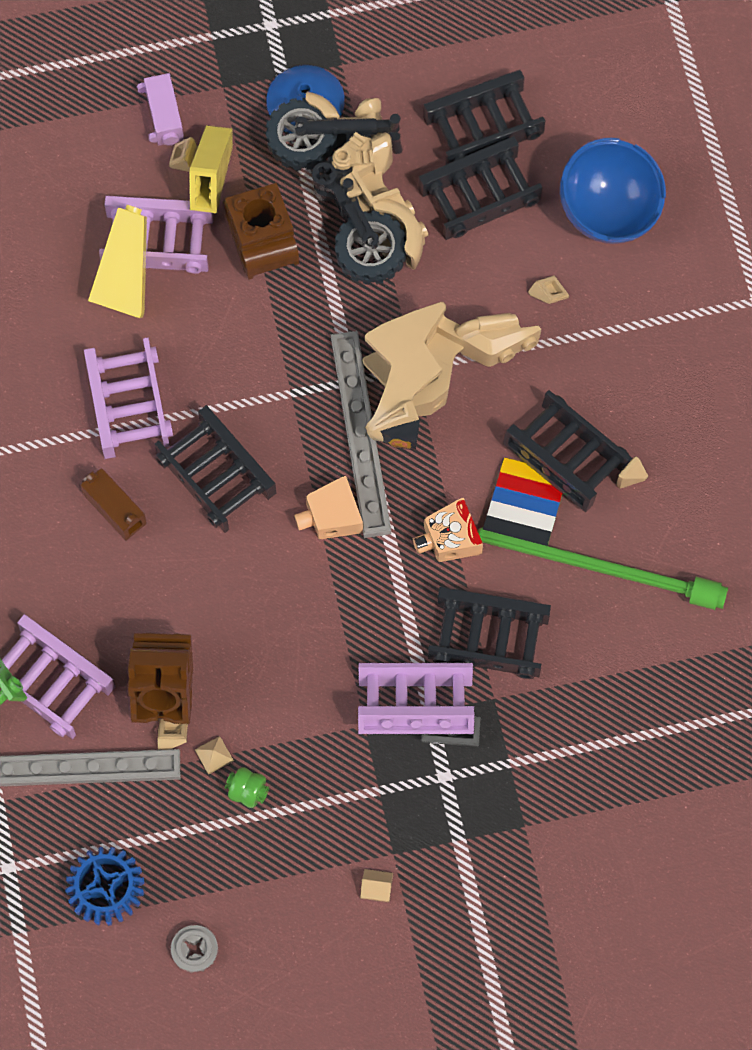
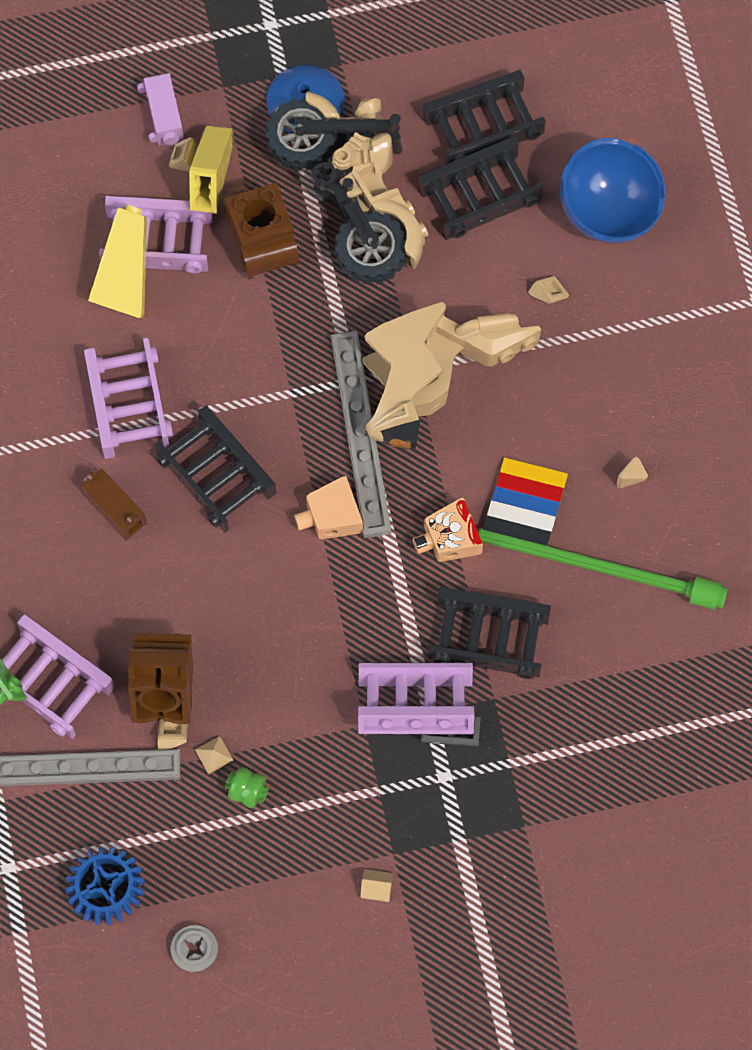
(562, 474): black fence -> none

